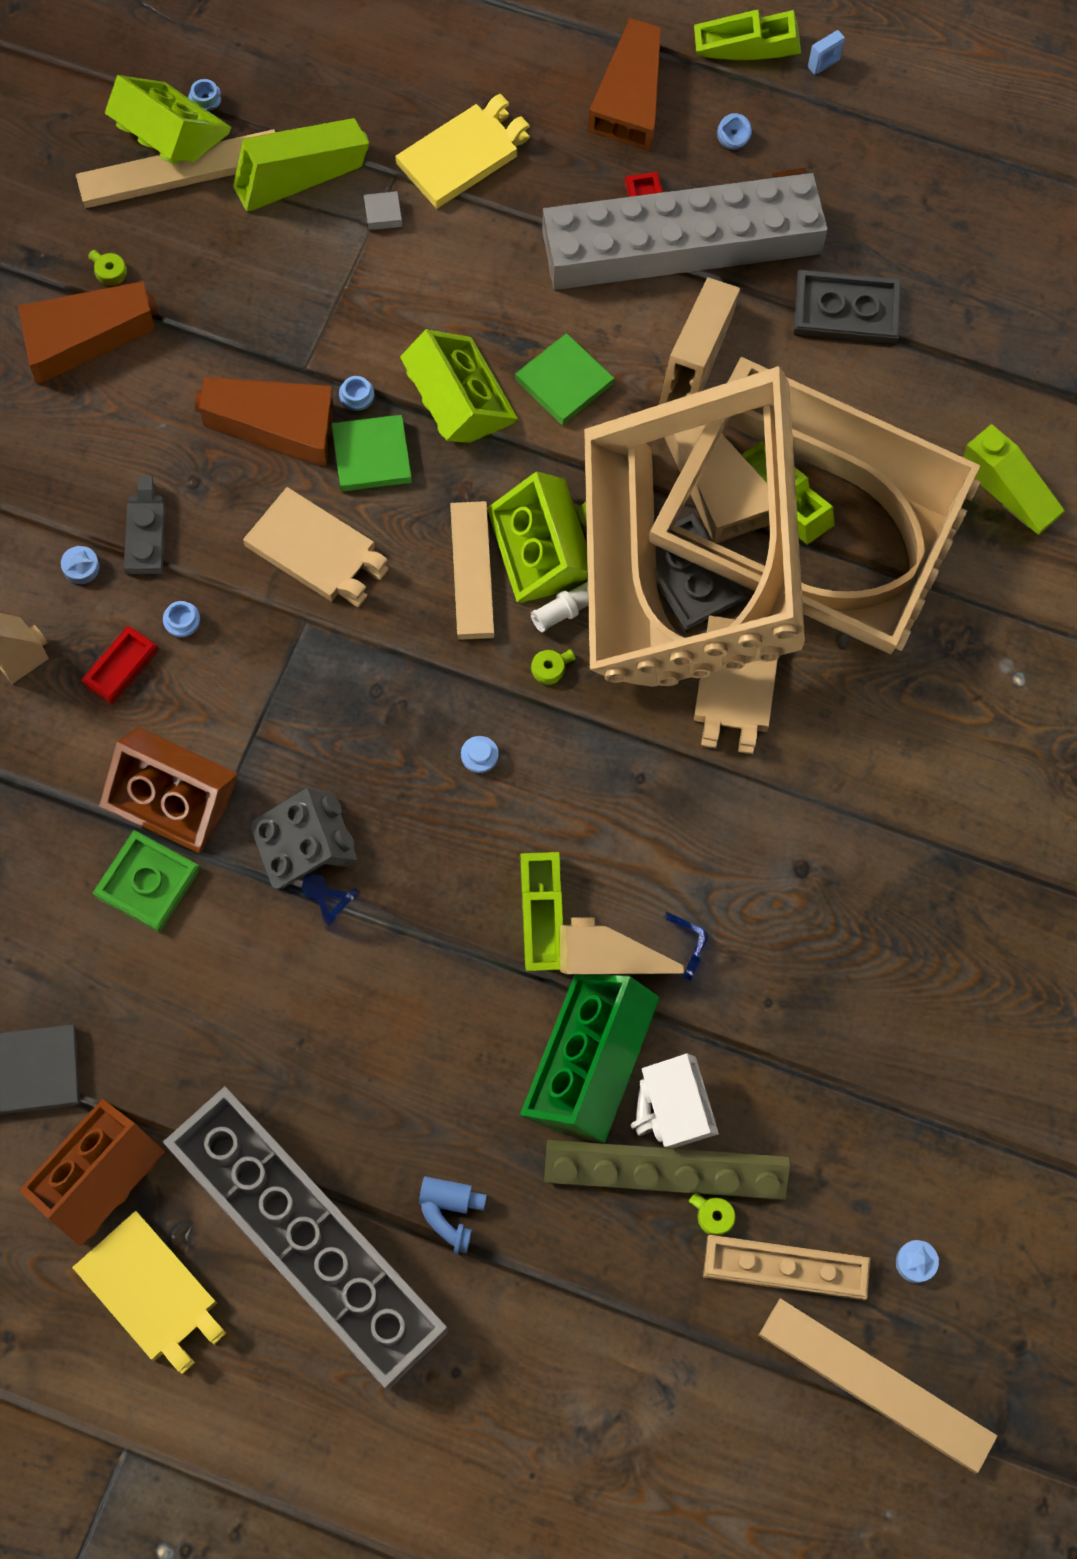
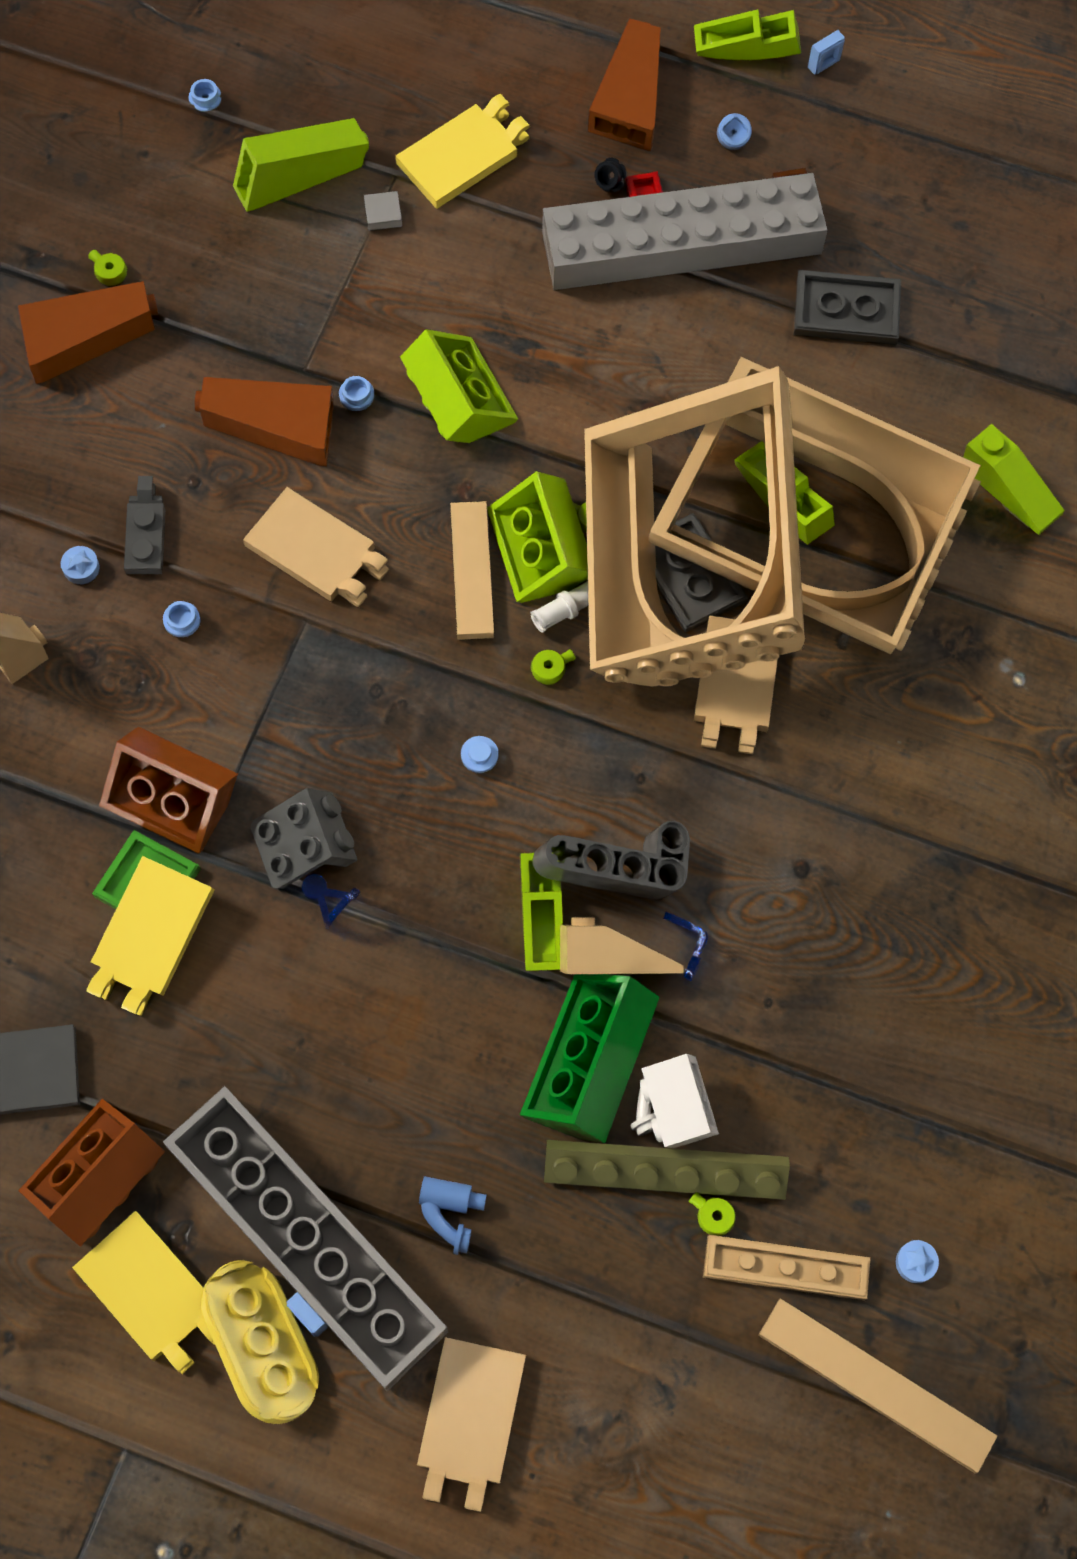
(119, 665): red tile -> none
(148, 933): none -> light yellow tile
(157, 175): tan tile -> none
(164, 119): lime slope -> none
(259, 1342): none -> light yellow tile
(306, 1315): none -> light blue tile
(371, 453): bright green tile -> none
(470, 1418): none -> tan tile
(564, 379): bright green tile -> none
(603, 178): none -> black plate
(610, 860): none -> dark grey beam
(700, 340): tan slope -> none
(728, 491): tan slope -> none

